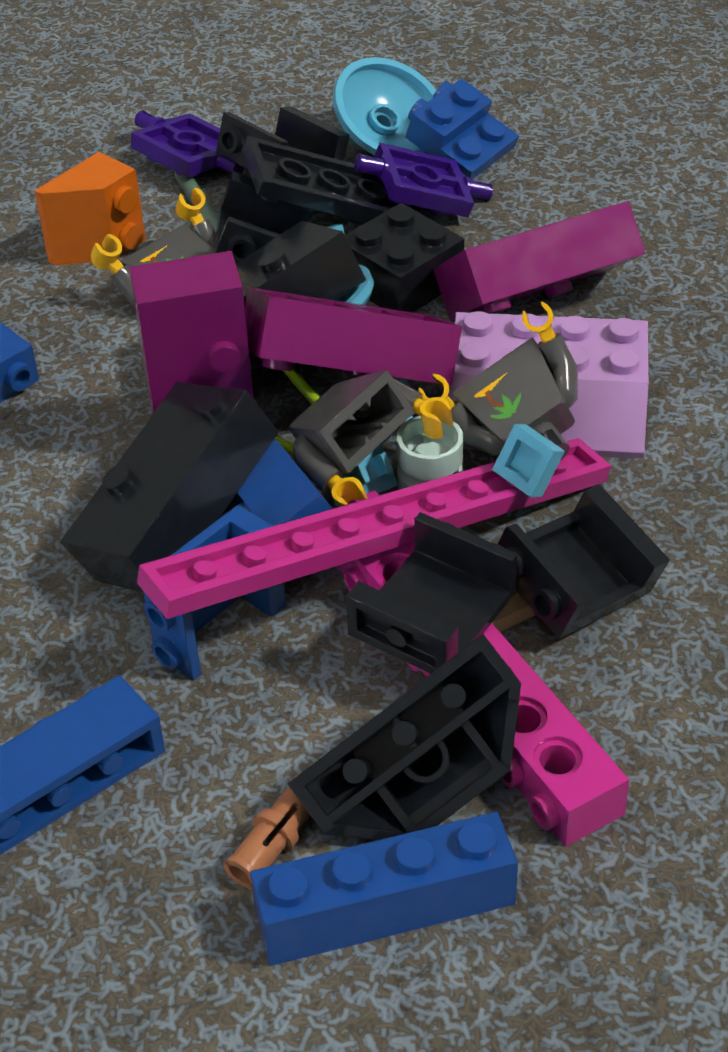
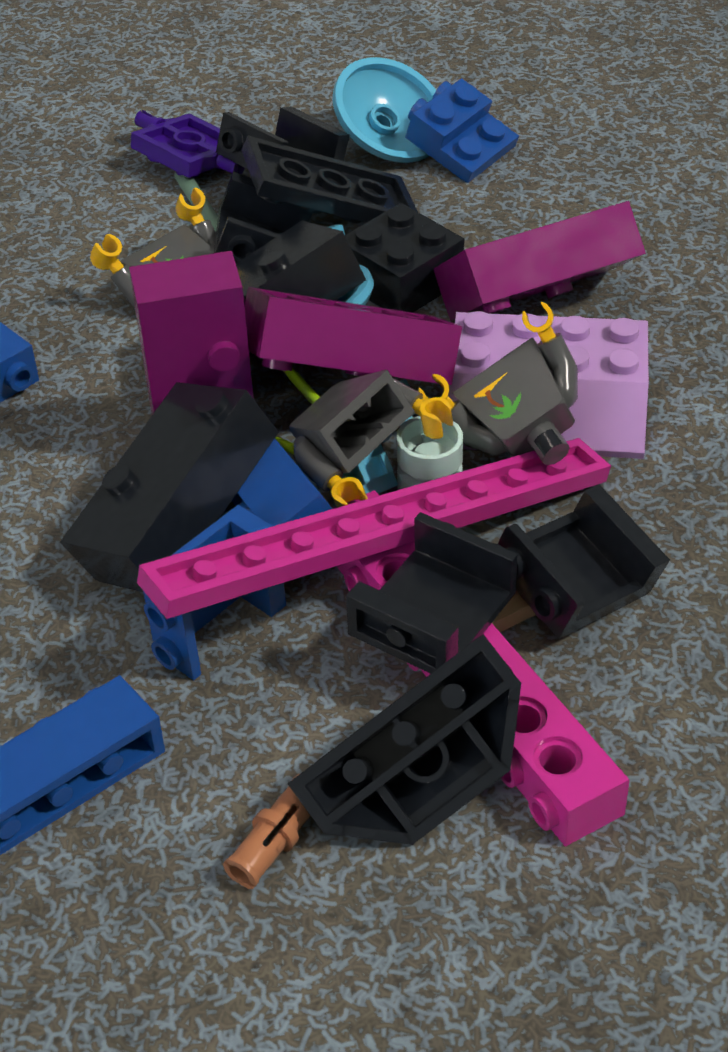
(88, 204): orange slope -> none
(384, 888): blue brick -> none
(423, 180): dark purple plate -> none
(528, 460): medium azure tile -> none

